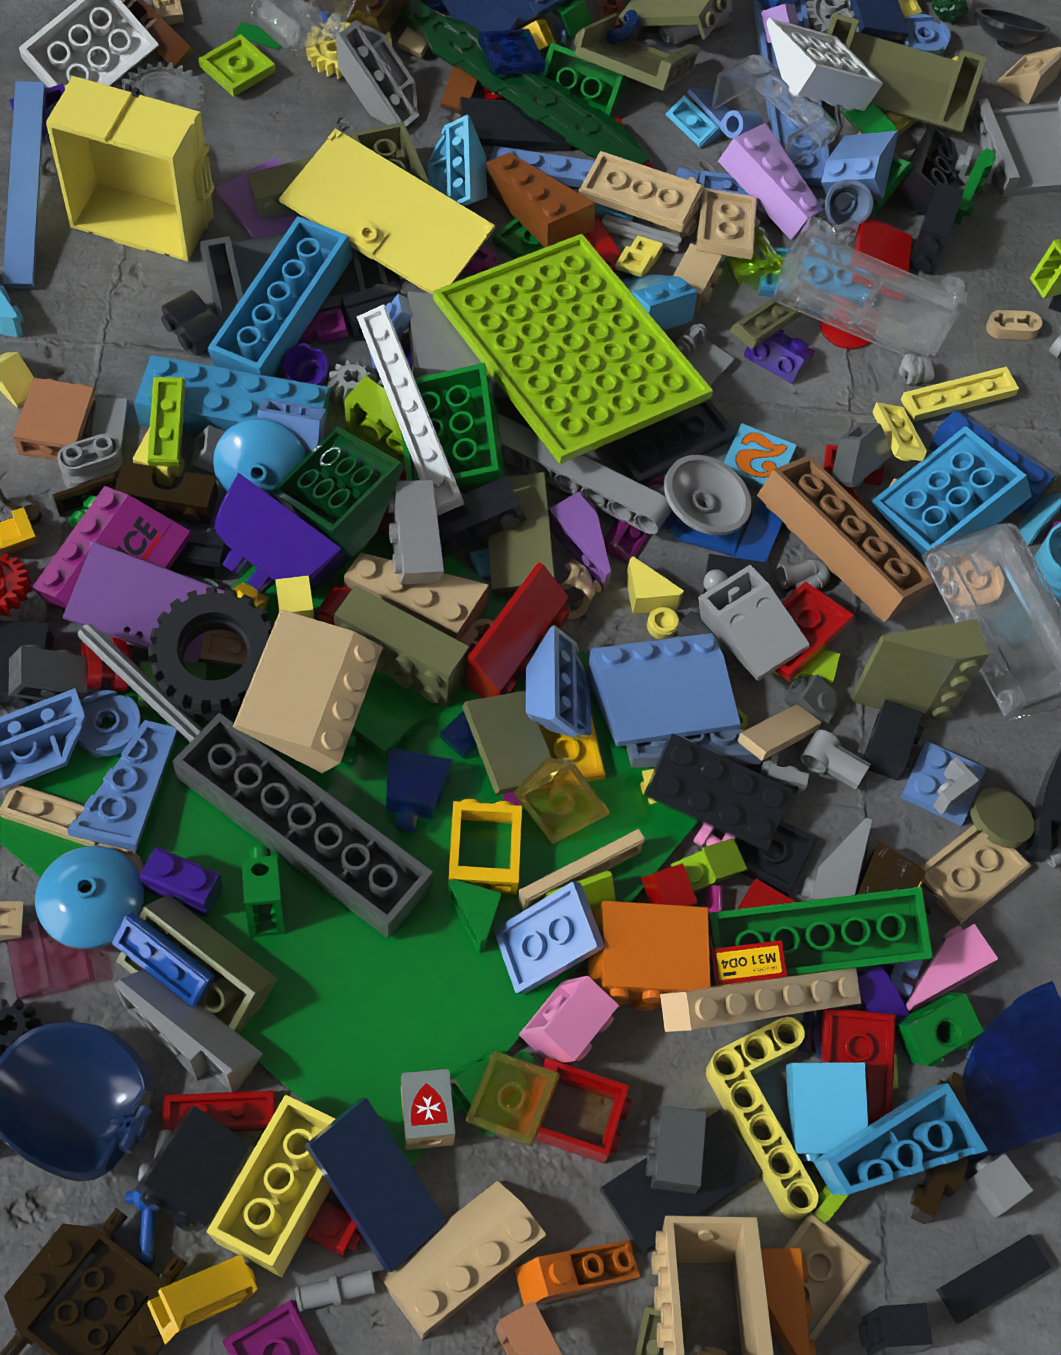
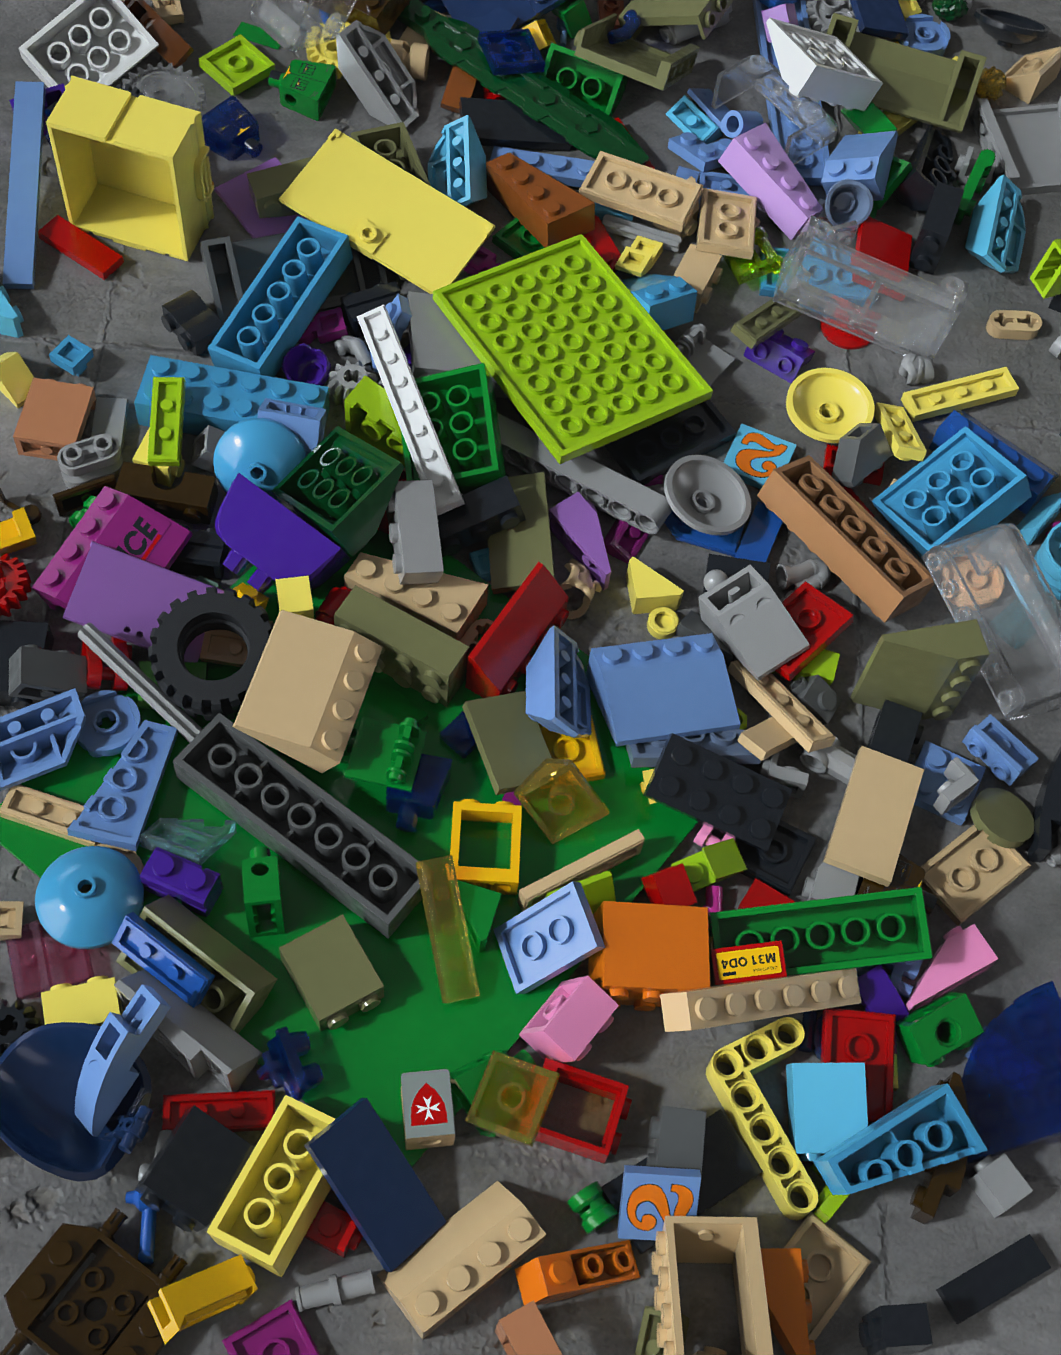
(71, 356): none -> dark azure tile
(80, 247): none -> red tile
(82, 1002): none -> light yellow brick
(108, 1065): none -> medium blue slope
(187, 837): none -> clear light blue wing
(231, 130): none -> clear blue torso
(284, 1065): none -> clear blue hips
(305, 87): none -> green torso
(332, 973): none -> olive brick
(353, 346): none -> light grey arm
(386, 753): none -> green hinge
(413, 57): none -> tan wheel
(447, 929): none -> clear yellow tile
(592, 1207): none -> green wheel
(651, 1195): none -> medium blue tile
(698, 153): none -> medium blue plate
(784, 708): none -> tan tile
(832, 395): none -> light yellow dish
(874, 816): none -> tan tile
(991, 84): none -> clear yellow gear
(998, 227): none -> medium azure wedge
(999, 750): none -> medium blue bracket

